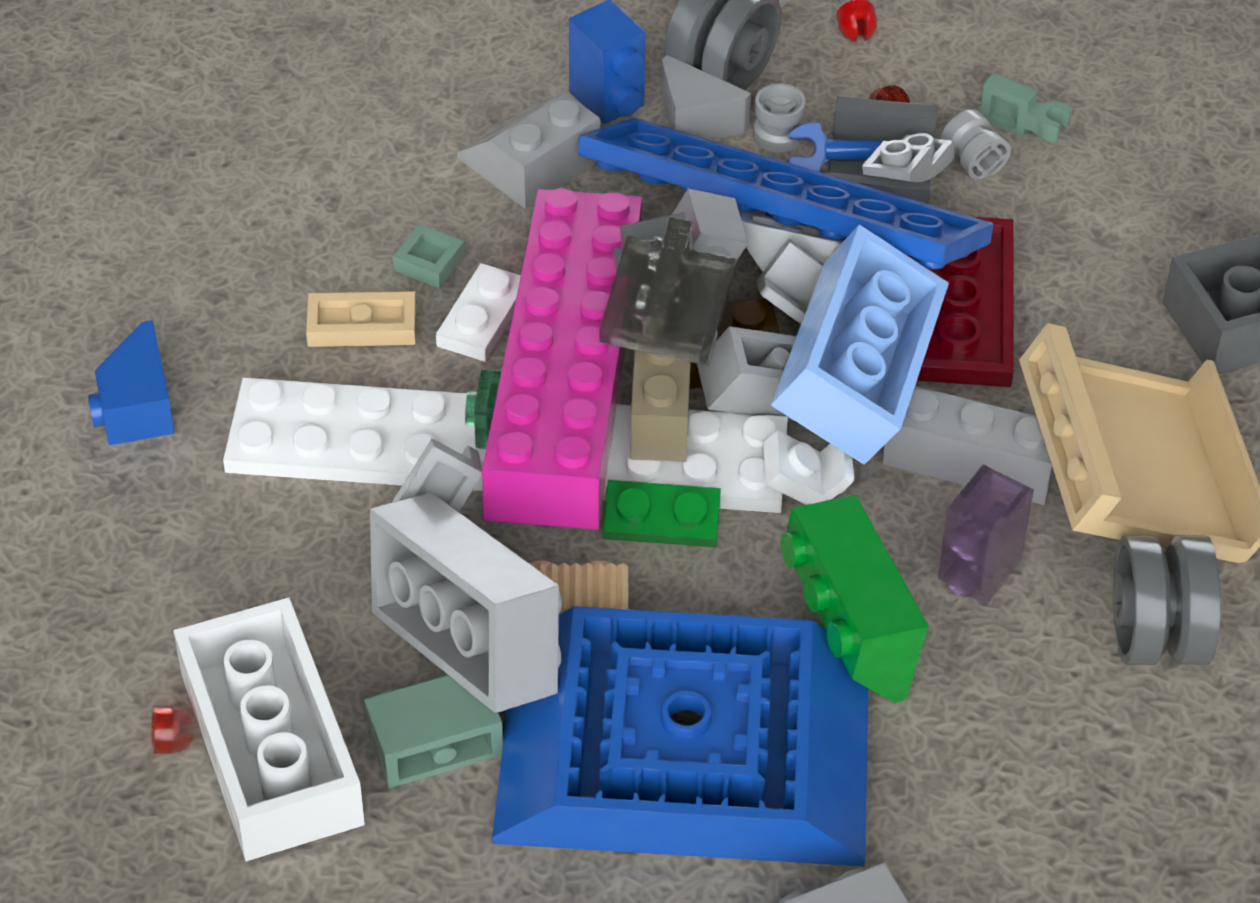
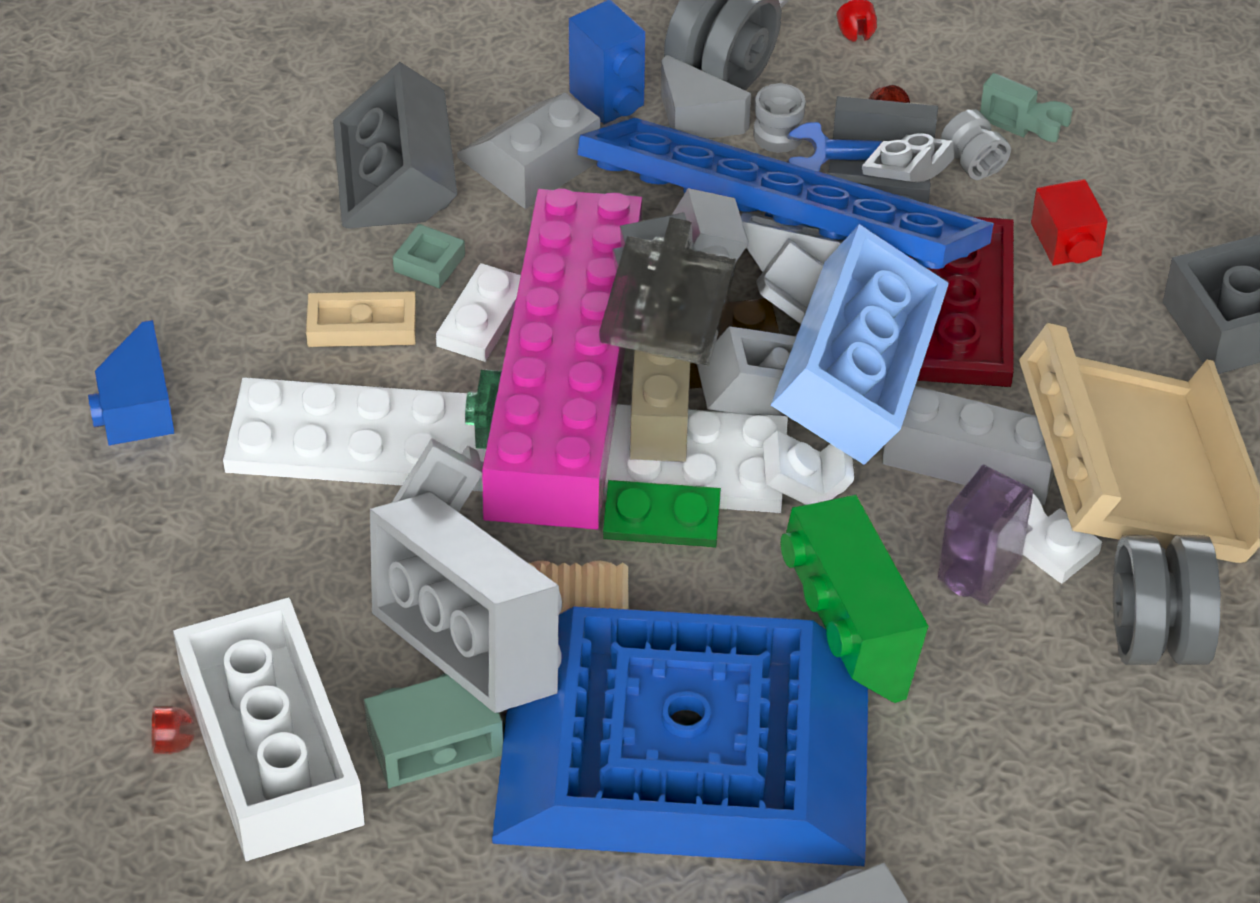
(394, 152): none -> dark grey slope
(1055, 546): none -> white plate
(1069, 222): none -> red brick

